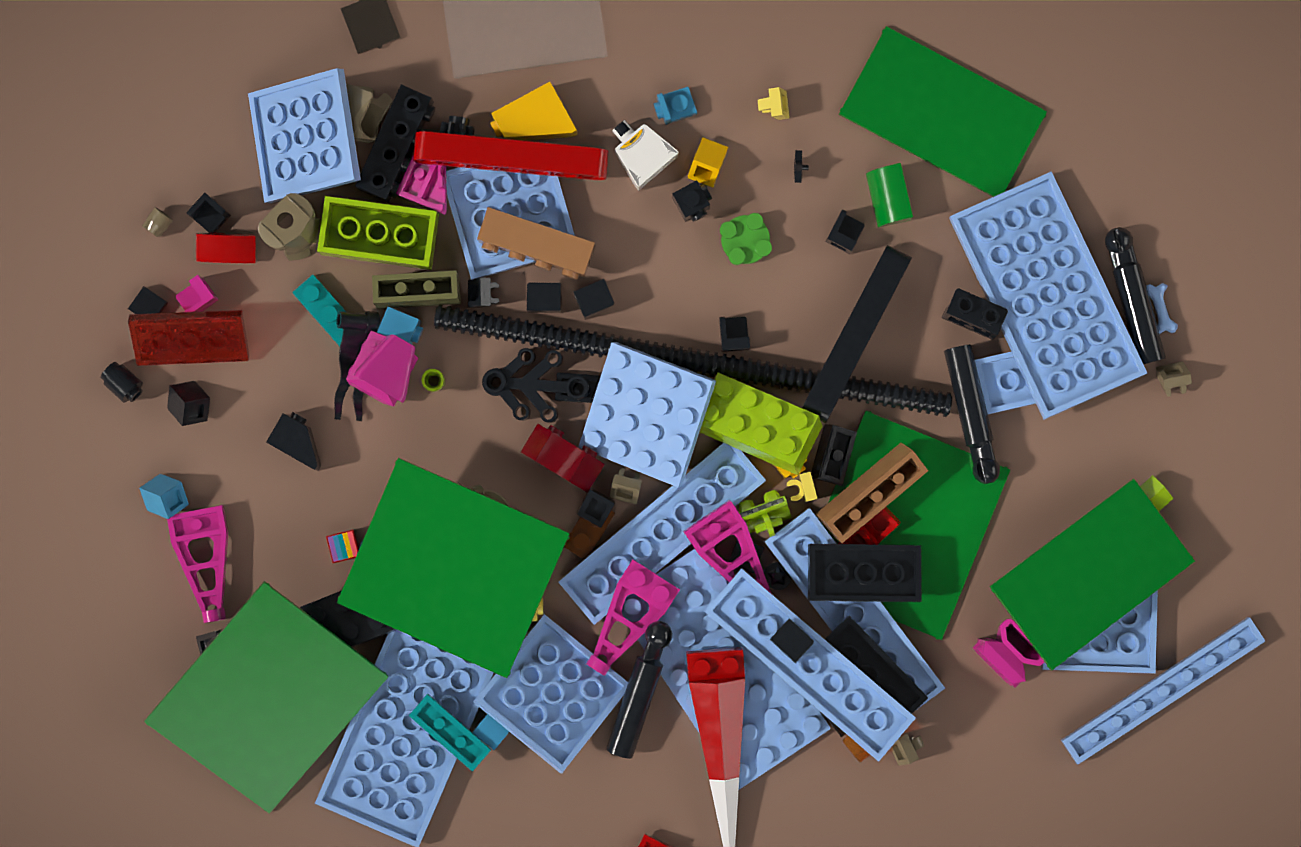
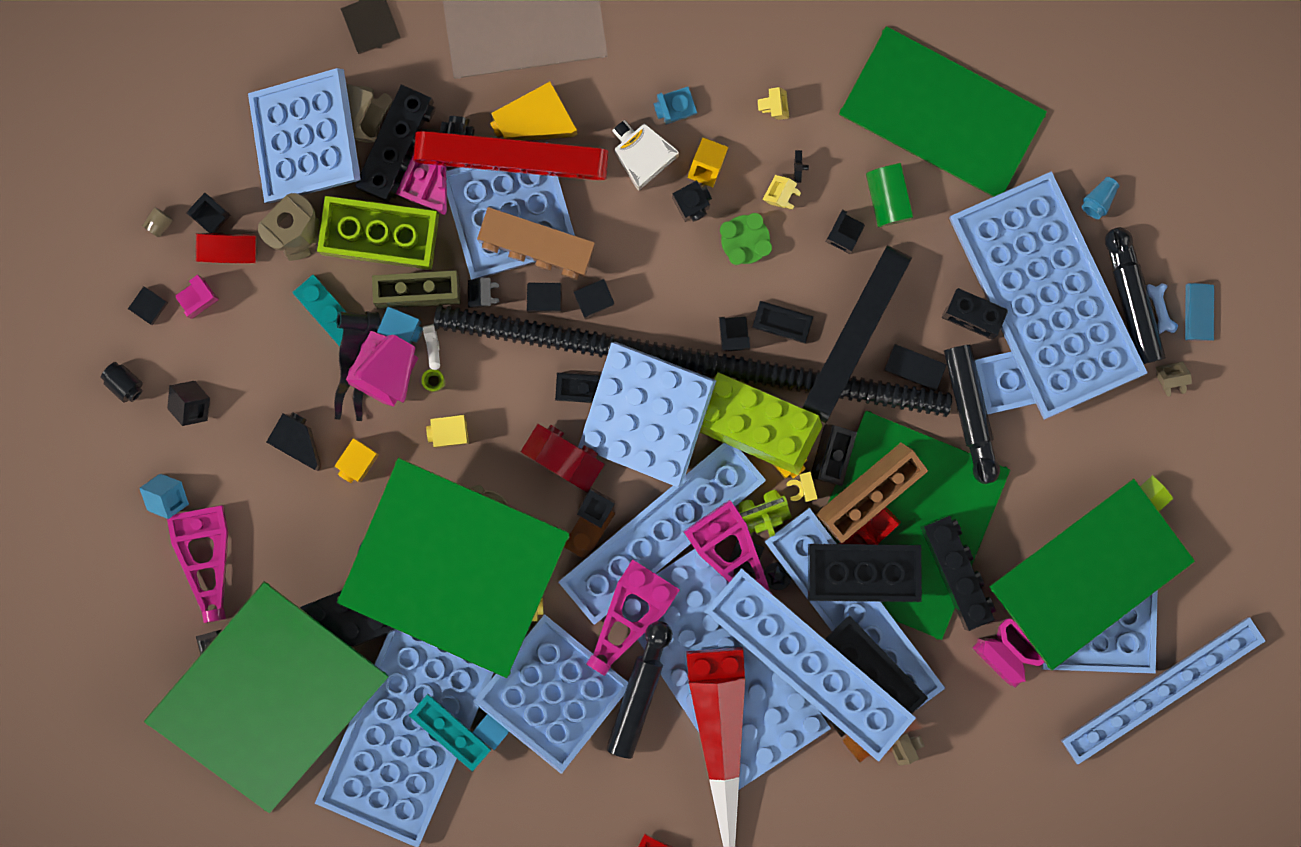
(188, 337): clear red plate -> none
(342, 546): tile -> none
(356, 461): none -> yellow brick
(432, 346): none -> white bar
(448, 431): none -> light yellow brick
(530, 384): black plant -> none
(626, 488): dark tan tile -> none
(781, 191): none -> light yellow tile
(782, 322): none -> black tile
(792, 640): black panel -> none
(915, 367): none -> black tile
(957, 573): none -> black brick
(1100, 198): none -> dark azure cone
(1199, 312): none -> dark azure slope

